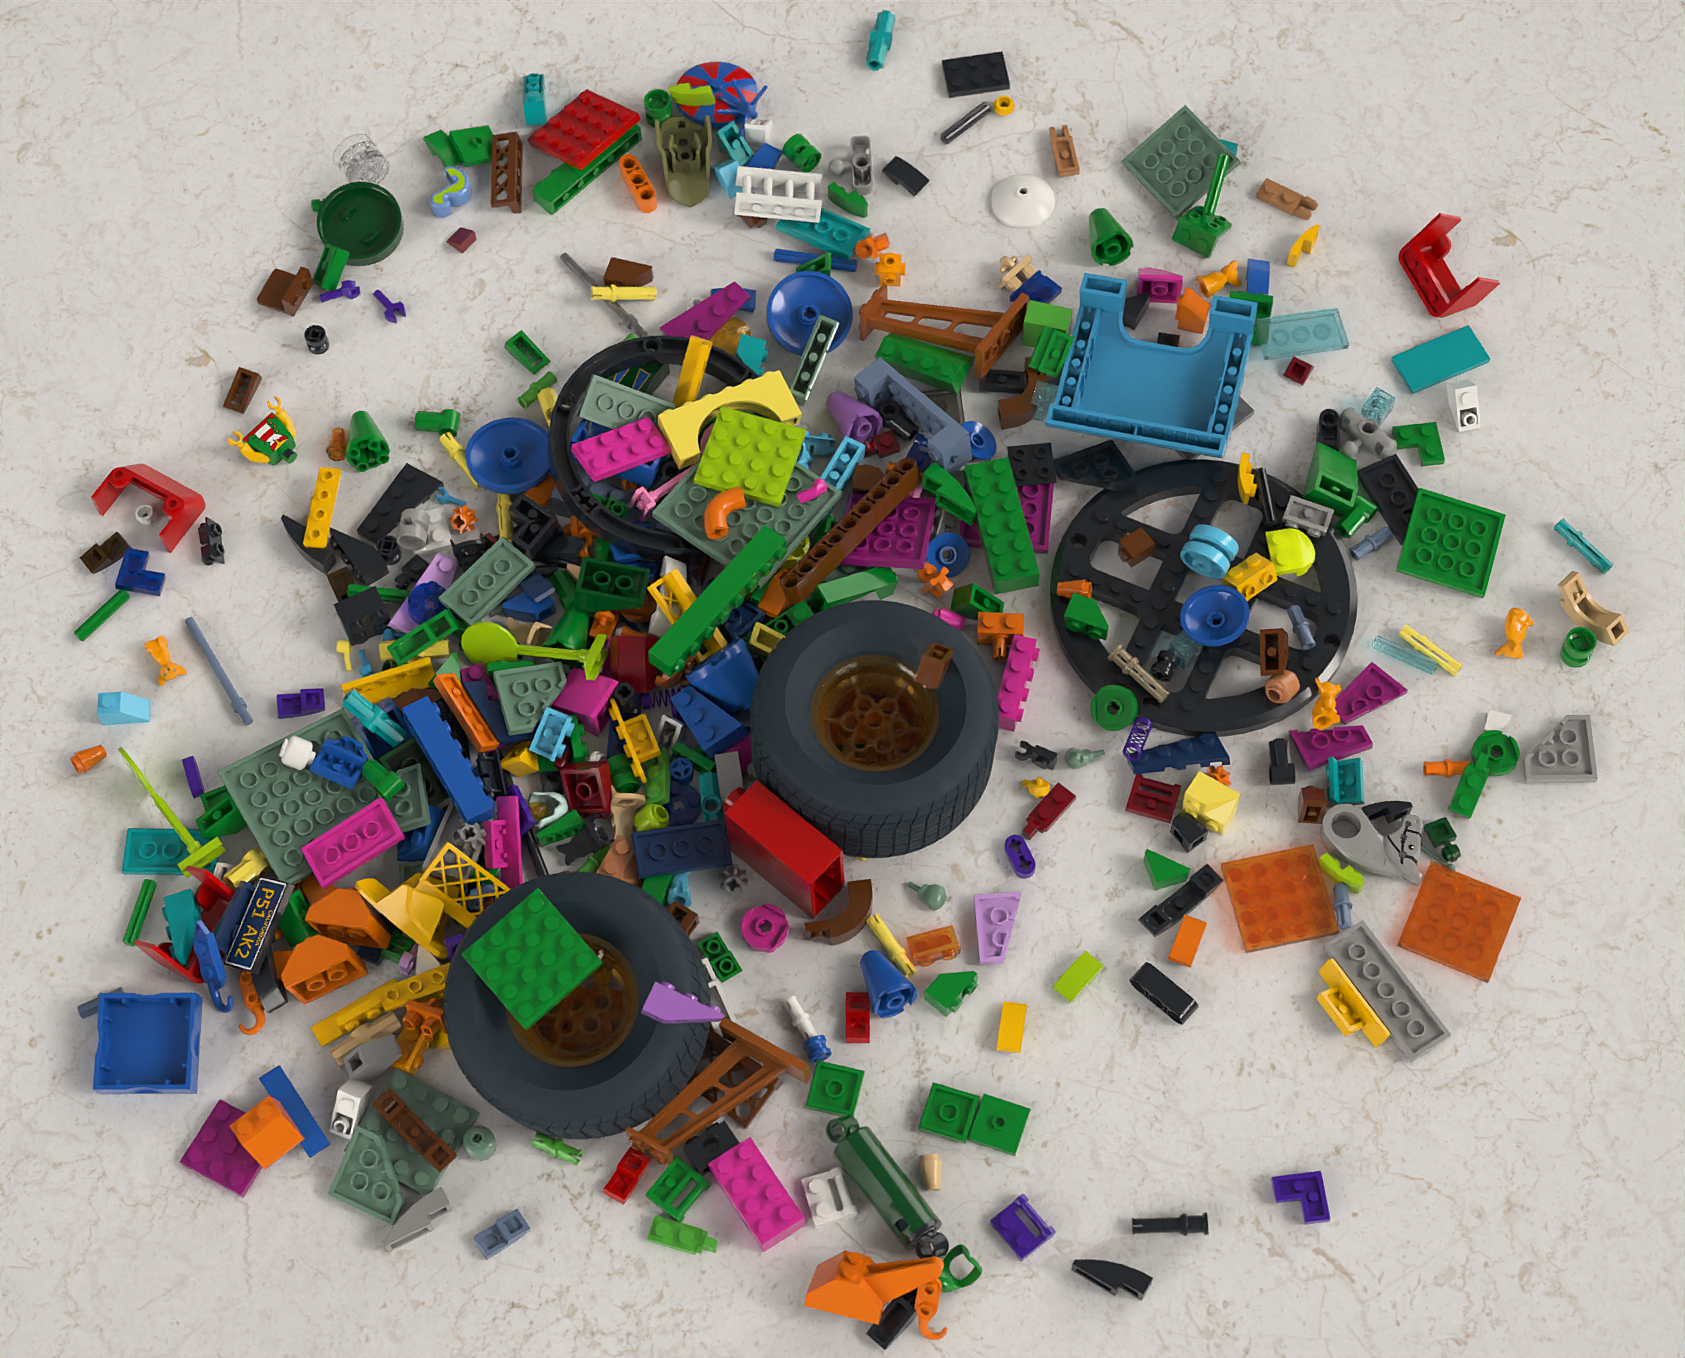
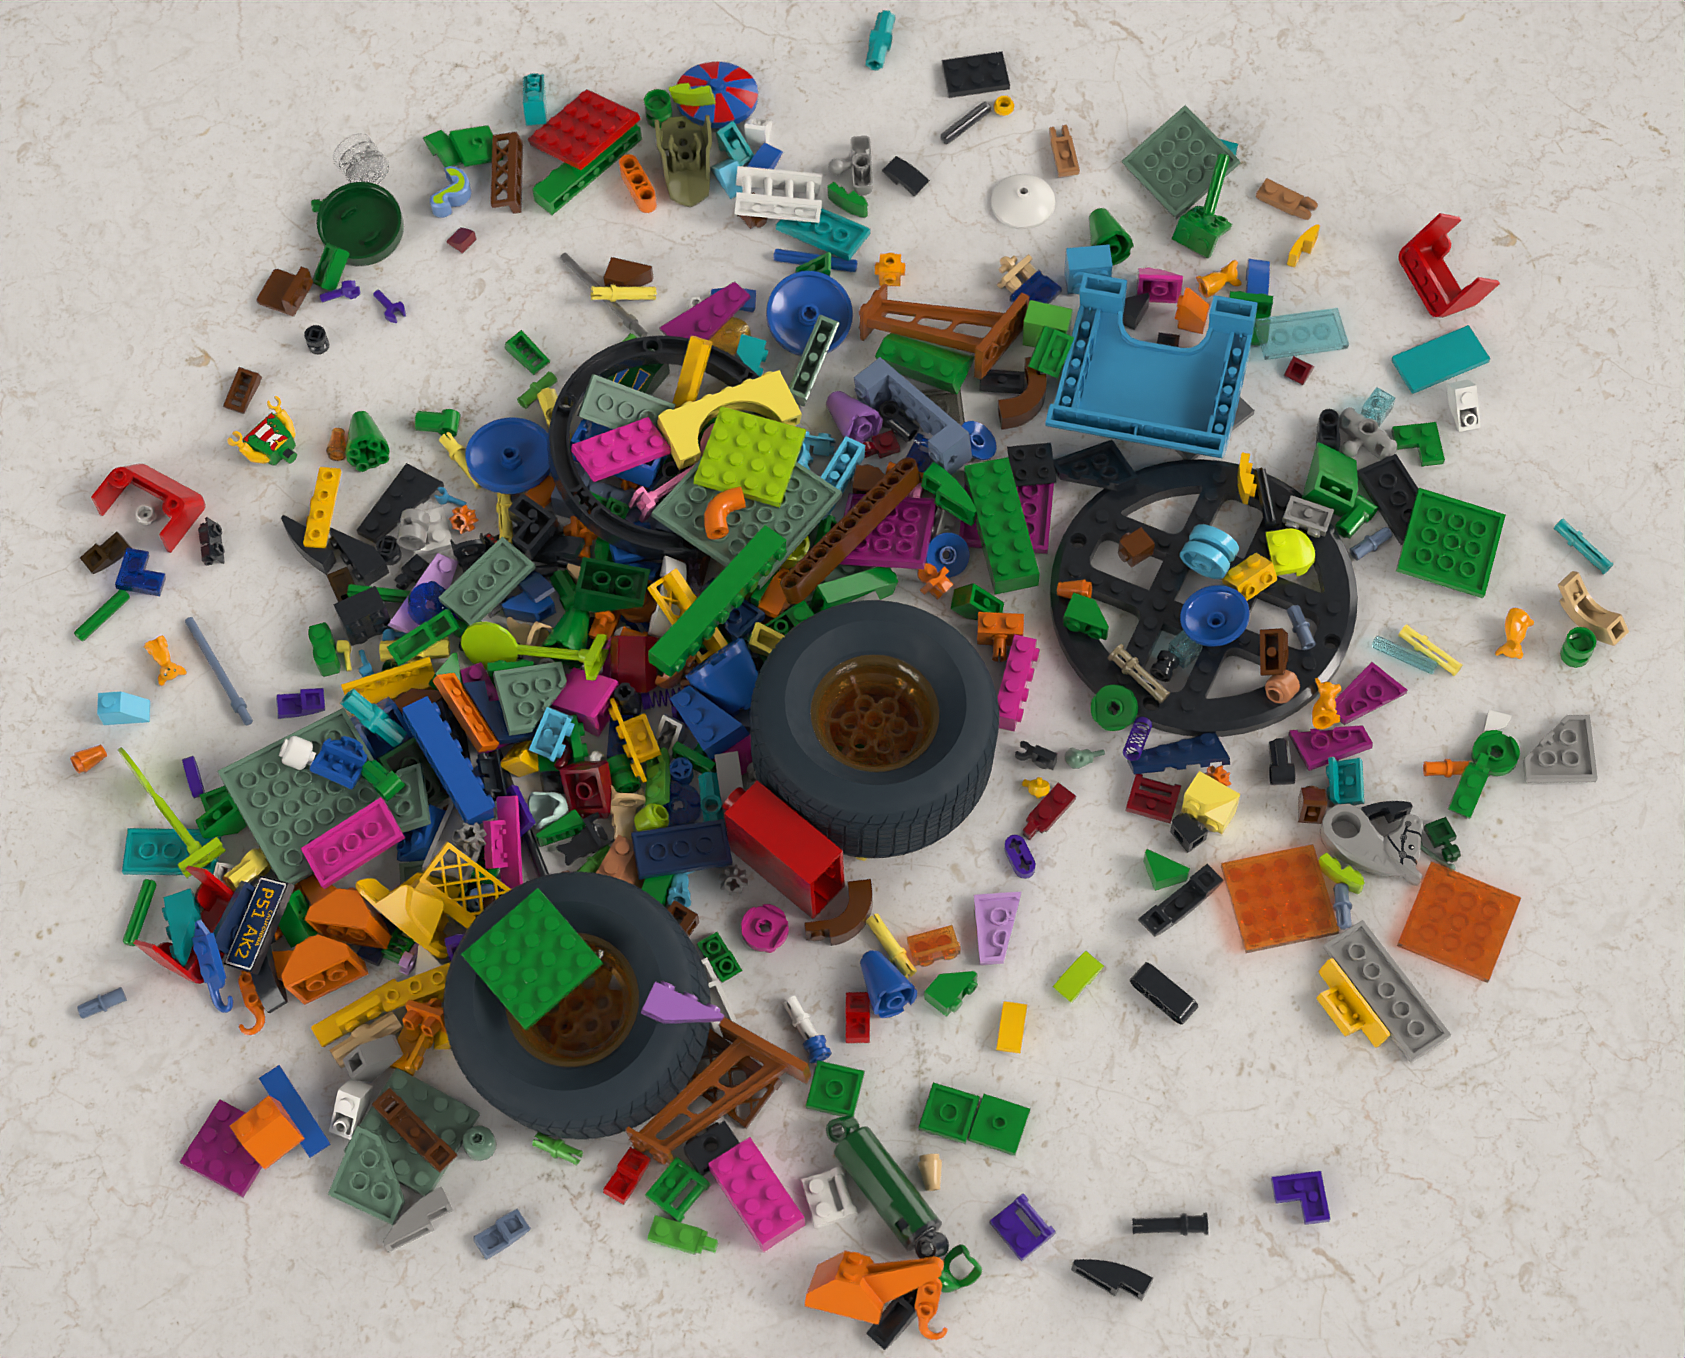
(148, 1043): blue tile -> none
(324, 649): none -> green brick
(538, 810): clear yellow plate -> none
(744, 108): blue plant -> none
(800, 152): green wheel -> none
(819, 488): dark pink arm -> none
(872, 245): orange hips -> none
(932, 895): sand green piece -> none
(933, 665): reddish brown slope -> none
(955, 620): dark pink cone -> none
(1043, 396): clear light blue plate -> none
(1086, 260): none -> dark azure brick
(1187, 941): orange slope -> none

